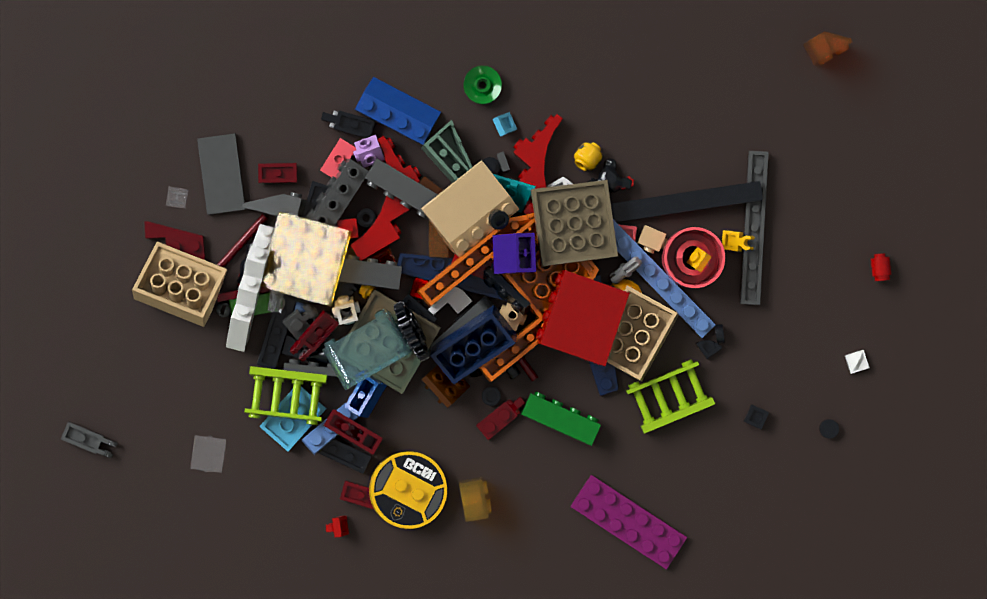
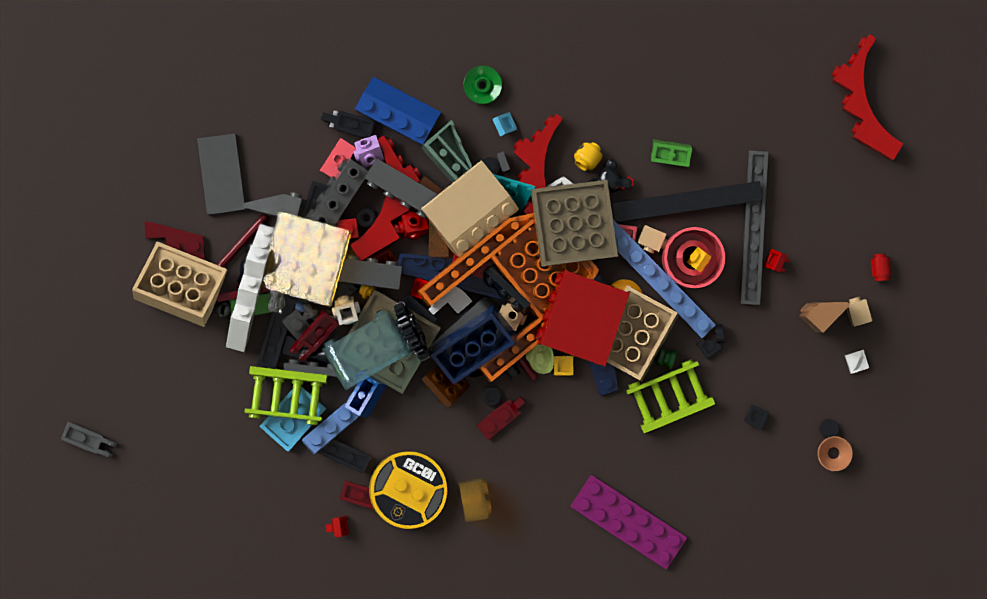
(177, 197): clear tile -> none
(208, 453): clear piece -> none
(277, 173): dark red plate -> none
(353, 431): dark red slope -> none
(412, 225): none -> red brick
(498, 219): black tile -> none
(514, 253): dark purple slope -> none
(541, 359): none -> yellowish green hat
(560, 418): green brick -> none
(563, 365): none -> yellow plate
(625, 270): light grey axle -> none
(666, 357): none -> dark green wheel
(671, 153): none -> bright green hinge
(735, 241): yellow plate -> none
(776, 261): none -> red tile
(822, 314): none -> medium nougat slope
(824, 45): clear orange slope -> none
(844, 457): none -> nougat piece
(858, 311): none -> tan brick
(869, 130): none -> red arch

